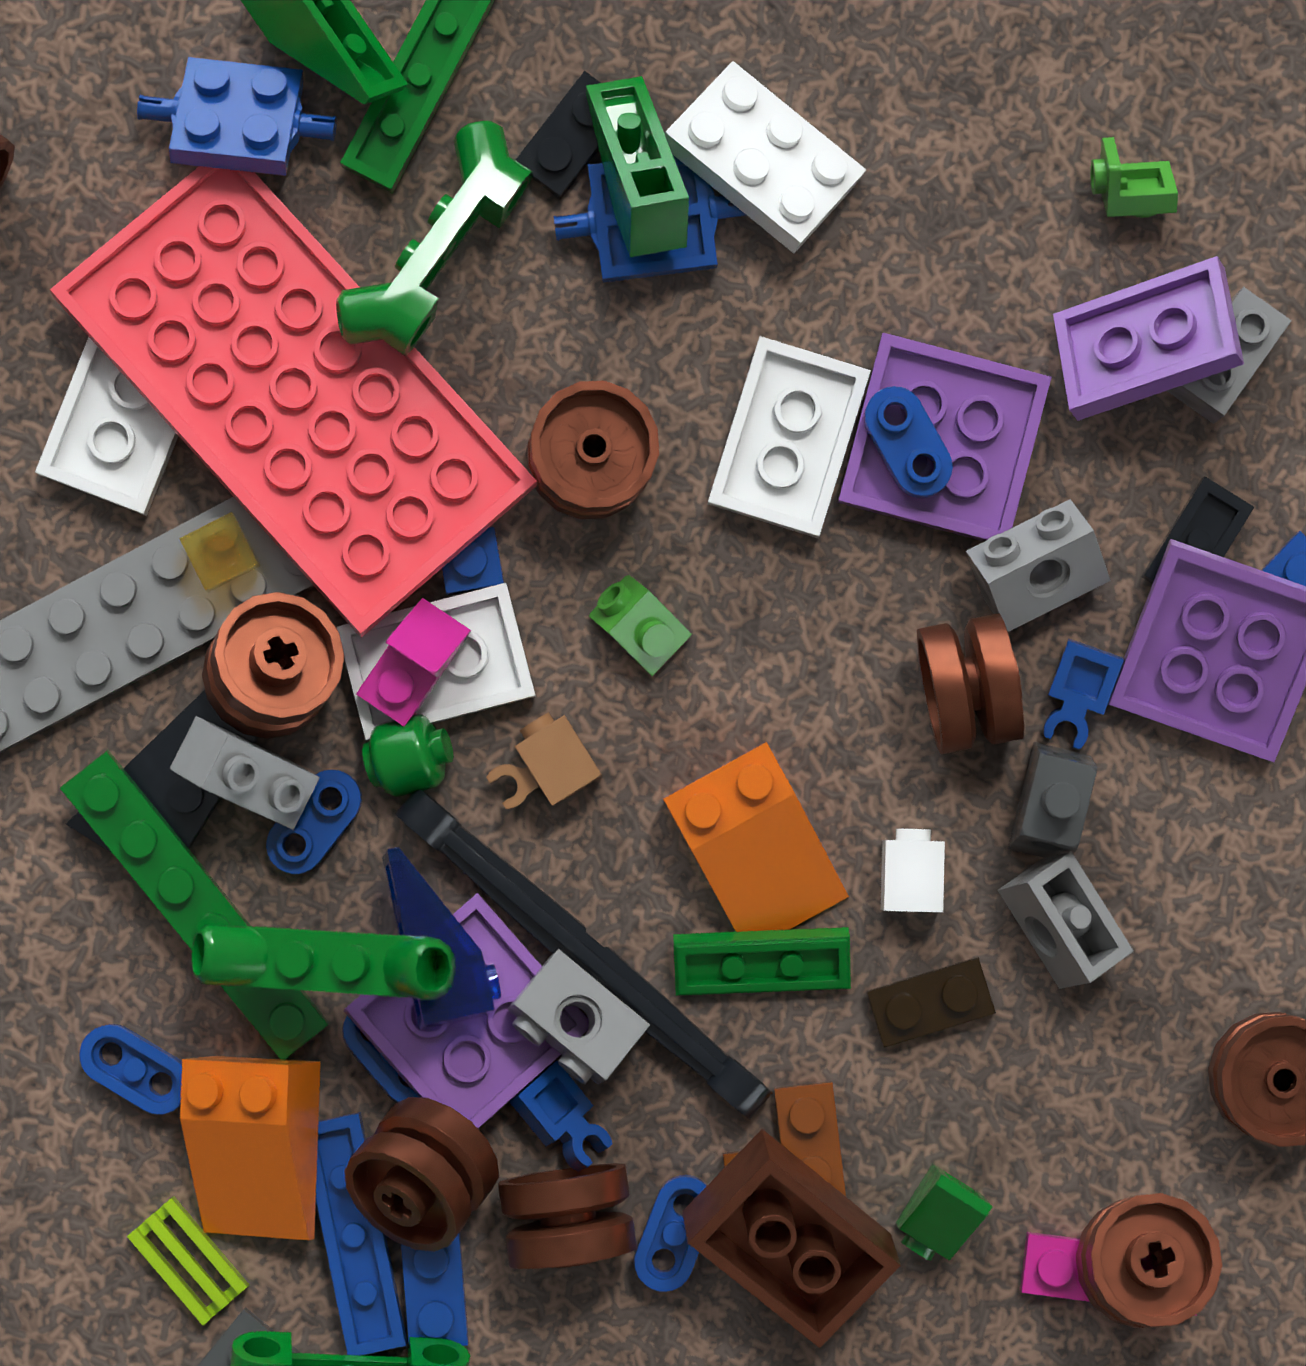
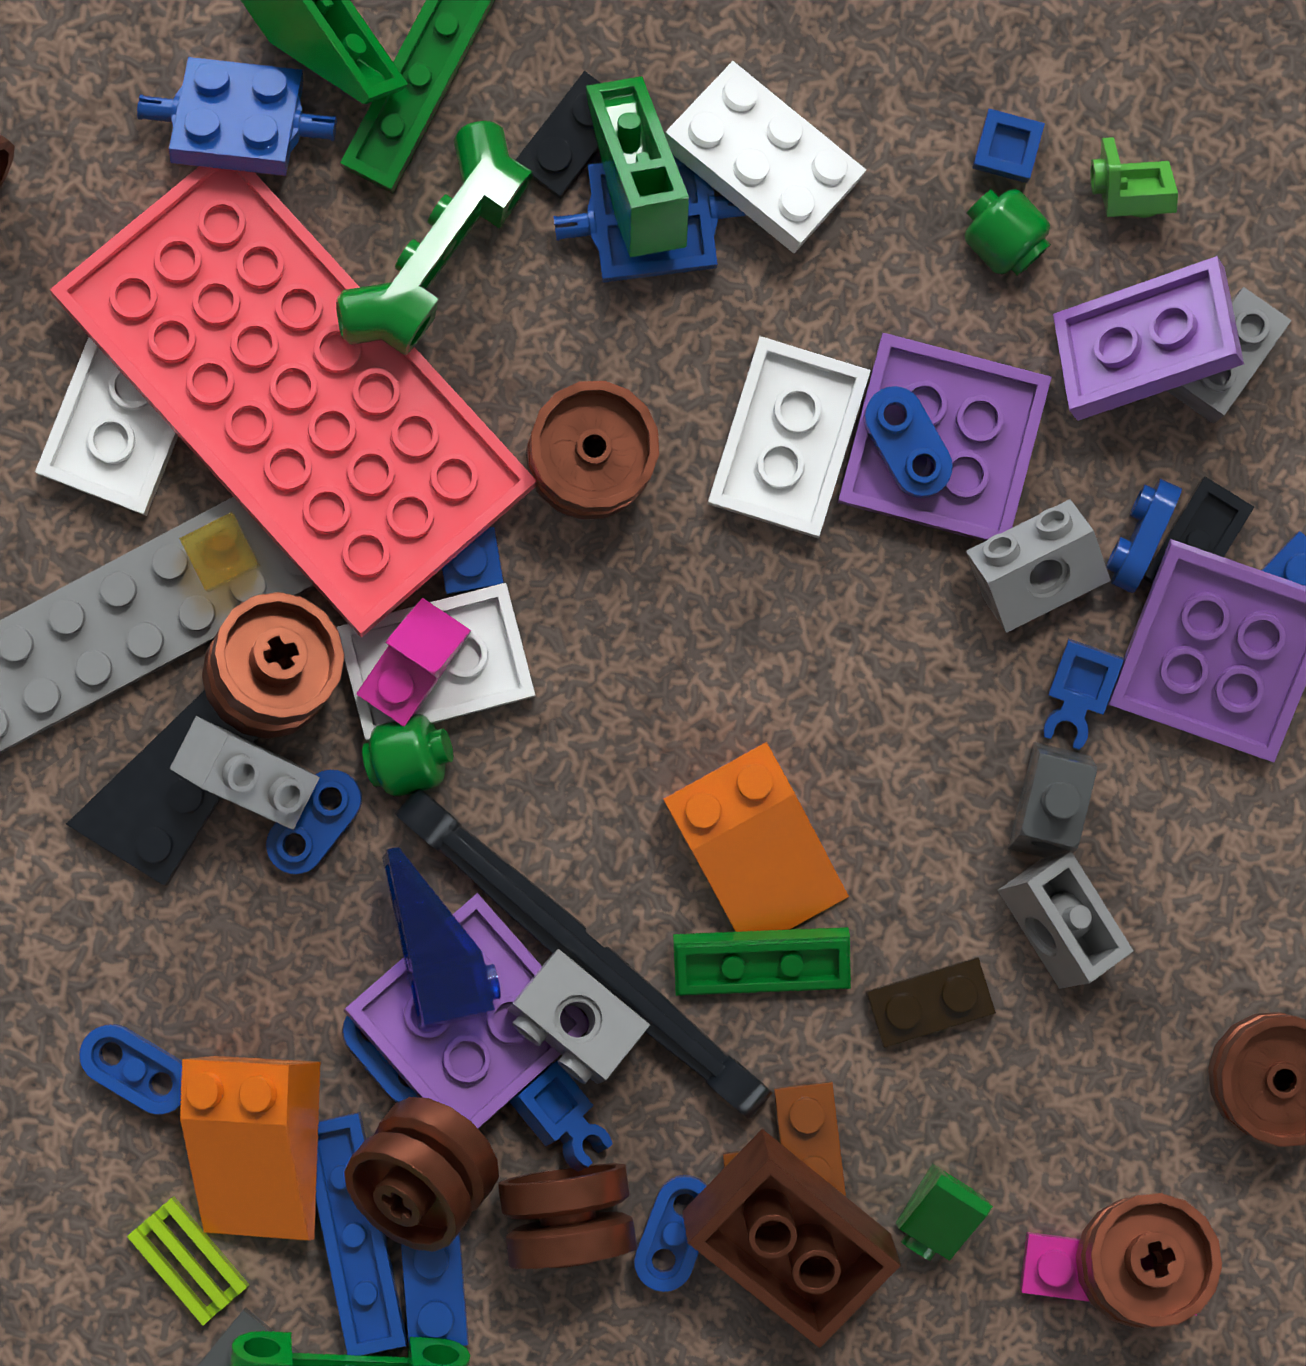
(182, 890): green plate -> none
(323, 961): green plate -> none
(553, 760): medium nougat brick -> none
(639, 623): bright green bracket -> none
(912, 872): white brick -> none
(979, 682): copper wheel -> none
(1007, 231): none -> green head
(1008, 145): none -> blue plate
(1132, 557): none -> blue plate

